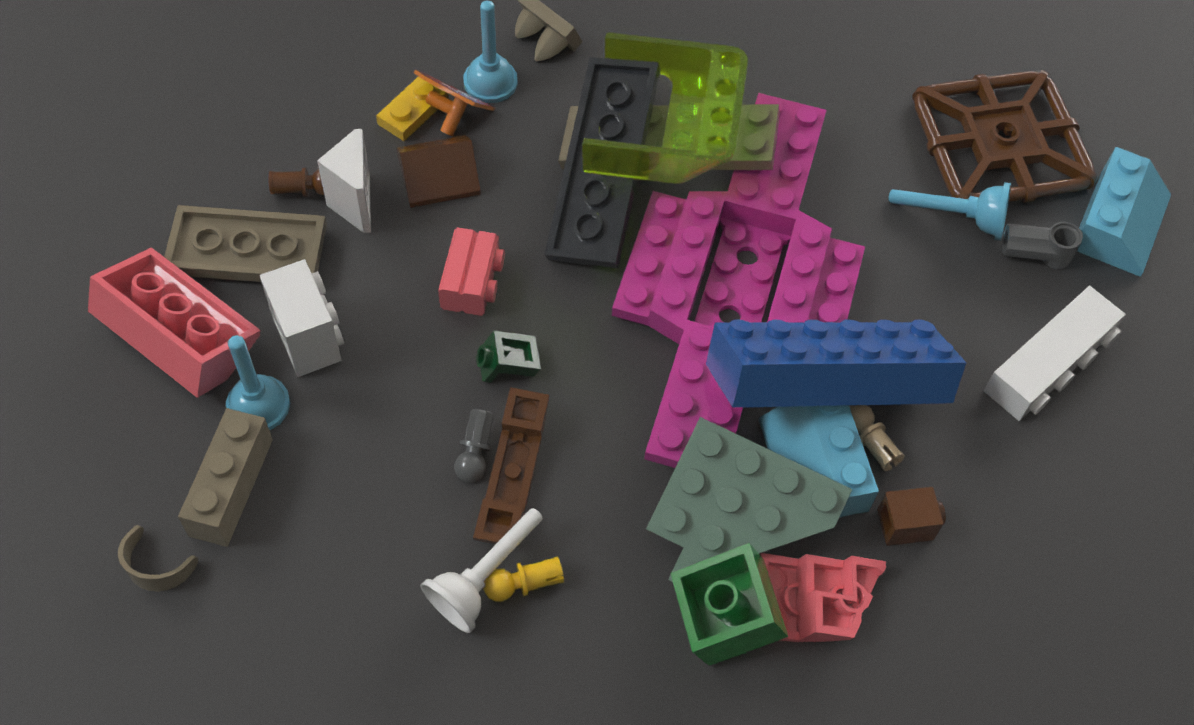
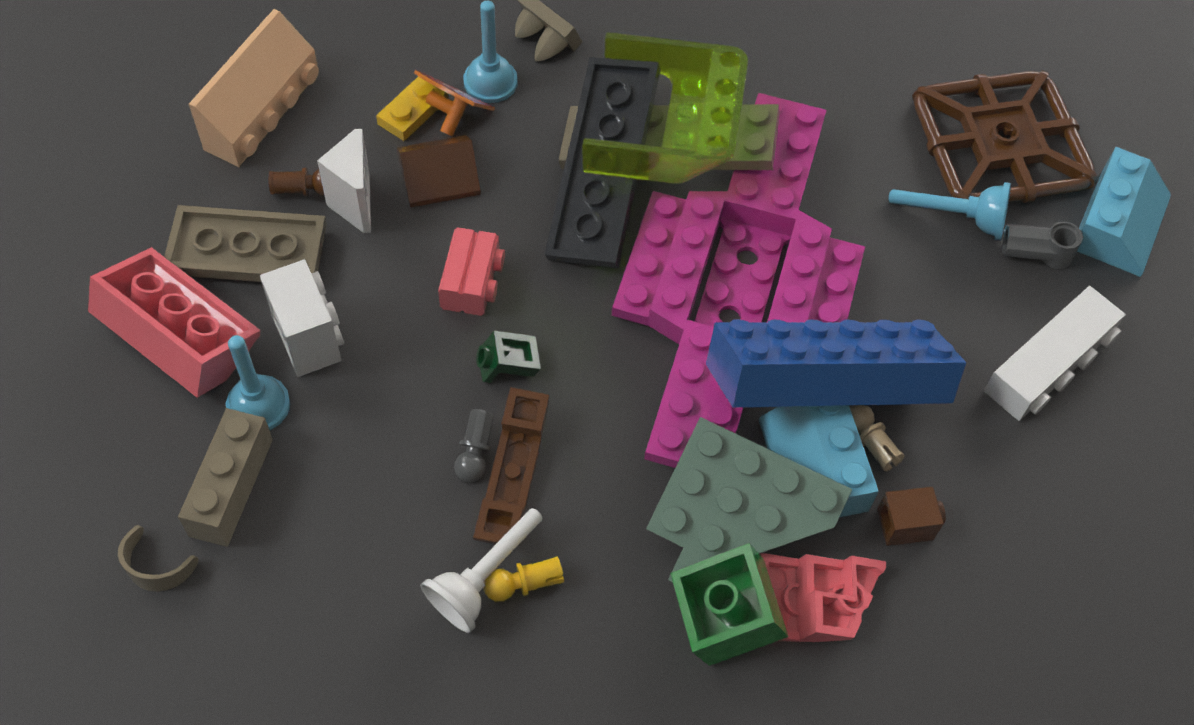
(254, 89): none -> light nougat slope

